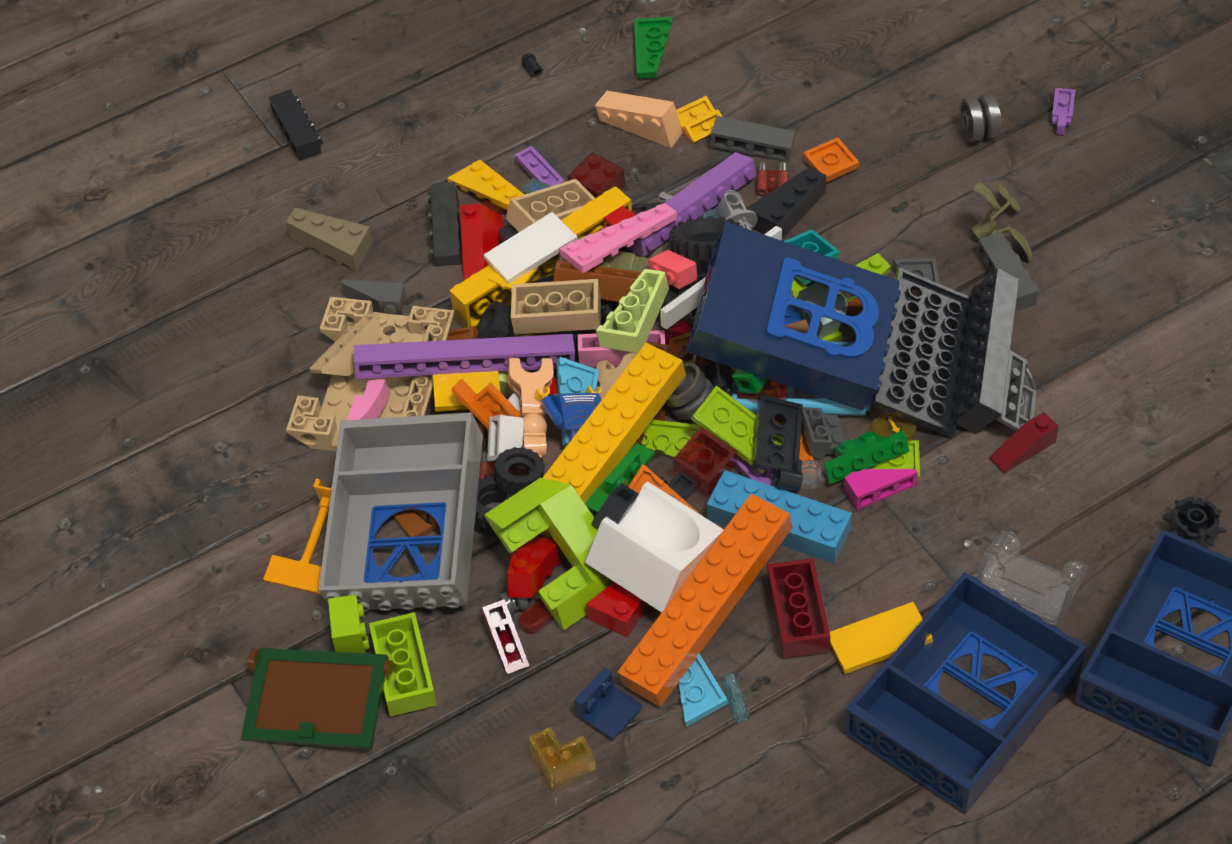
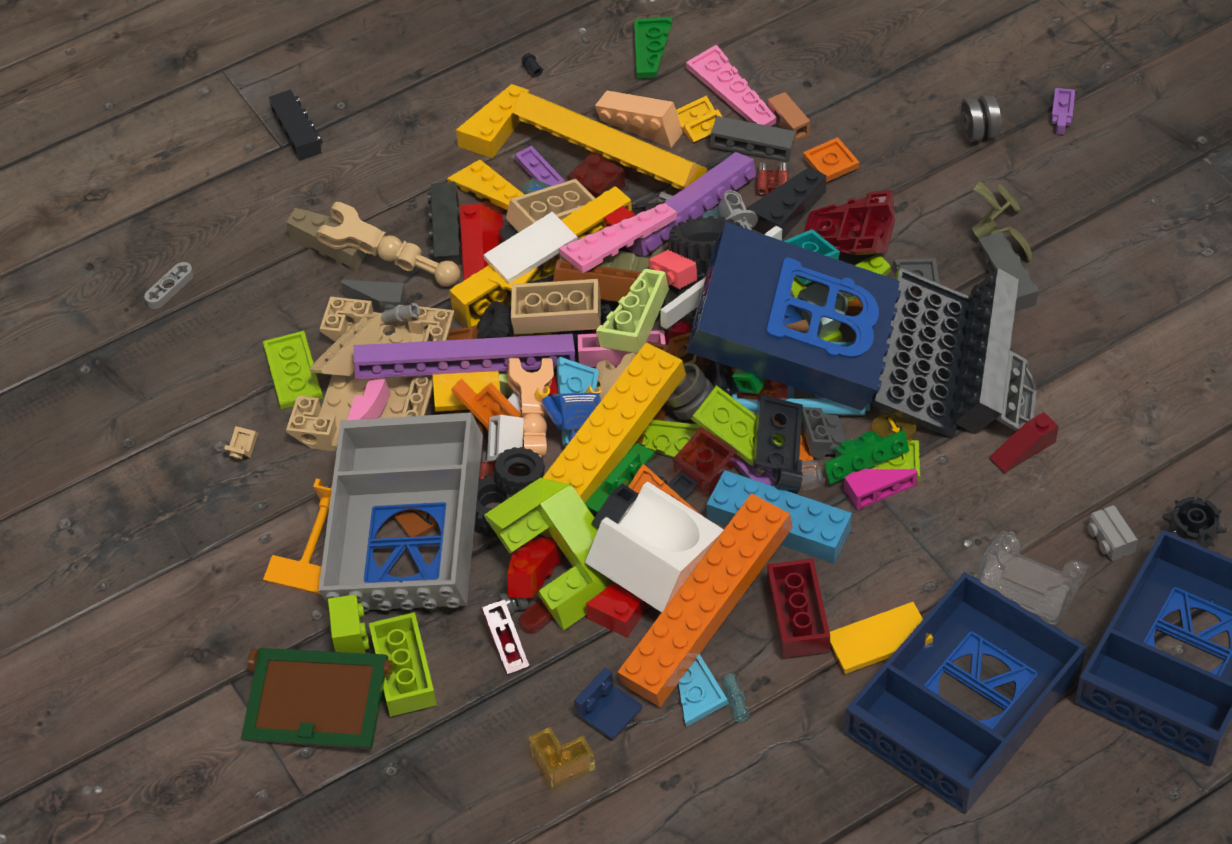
(181, 271): none -> light grey beam
(242, 443): none -> tan bracket
(290, 365): none -> lime tile
(372, 240): none -> tan piece
(401, 313): none -> light grey pin
(491, 125): none -> yellow wedge
(607, 141): none -> yellow brick
(716, 72): none -> bright pink wing
(789, 115): none -> nougat brick
(857, 226): none -> dark red wedge
(1112, 533): none -> light grey brick

